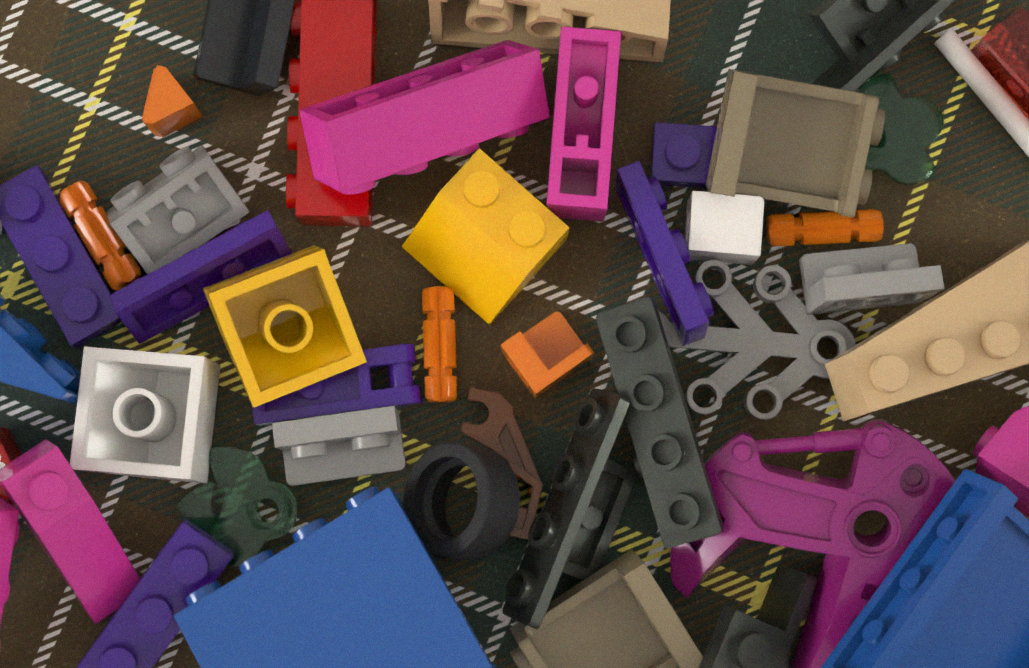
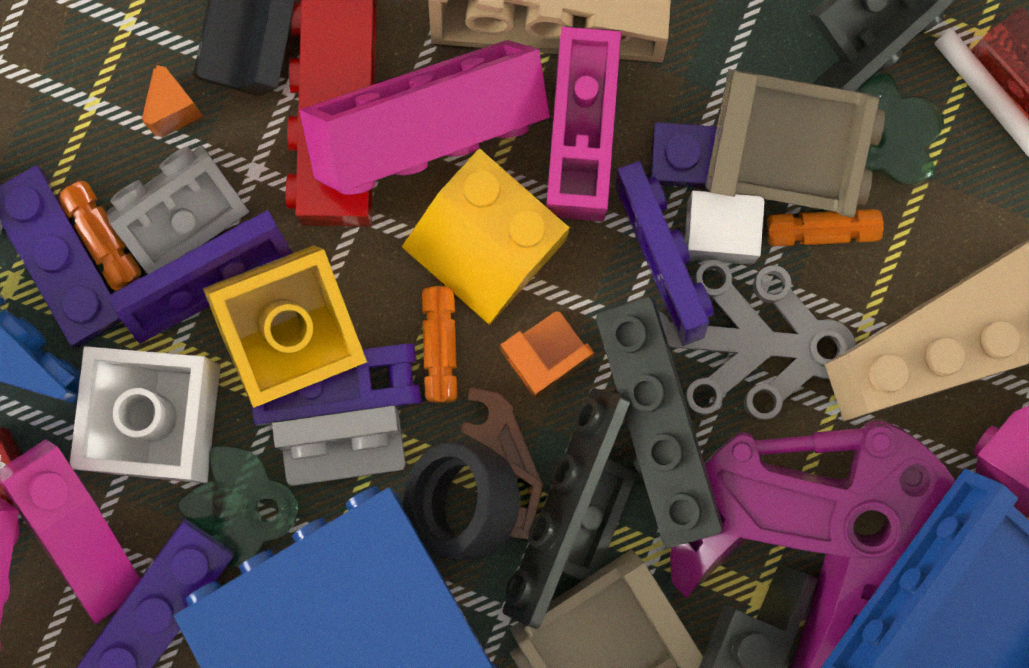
(866, 278): light grey bracket -> none

